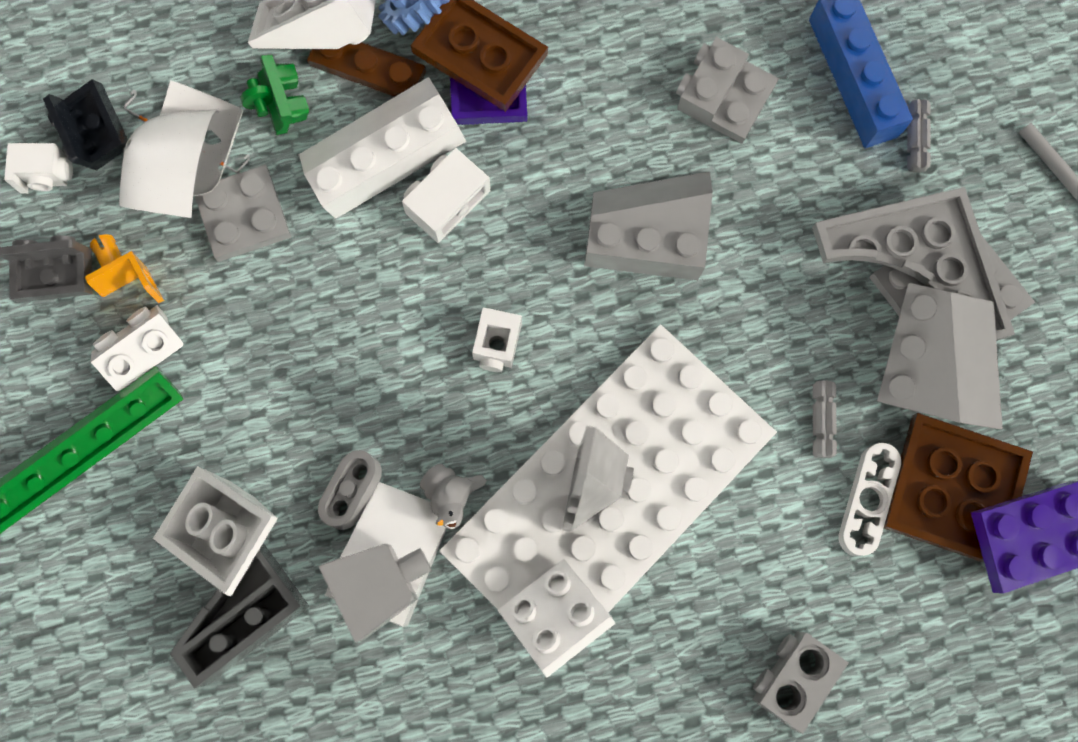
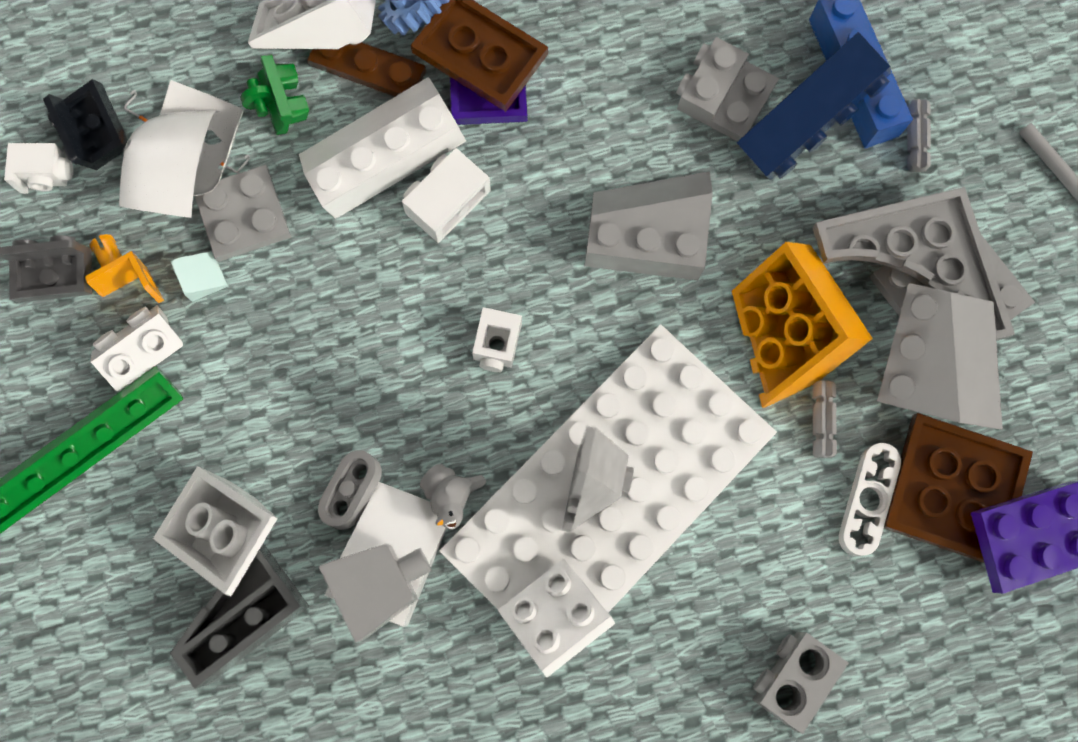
(199, 275): none -> light aqua slope
(796, 321): none -> light orange wedge
(815, 106): none -> dark blue brick

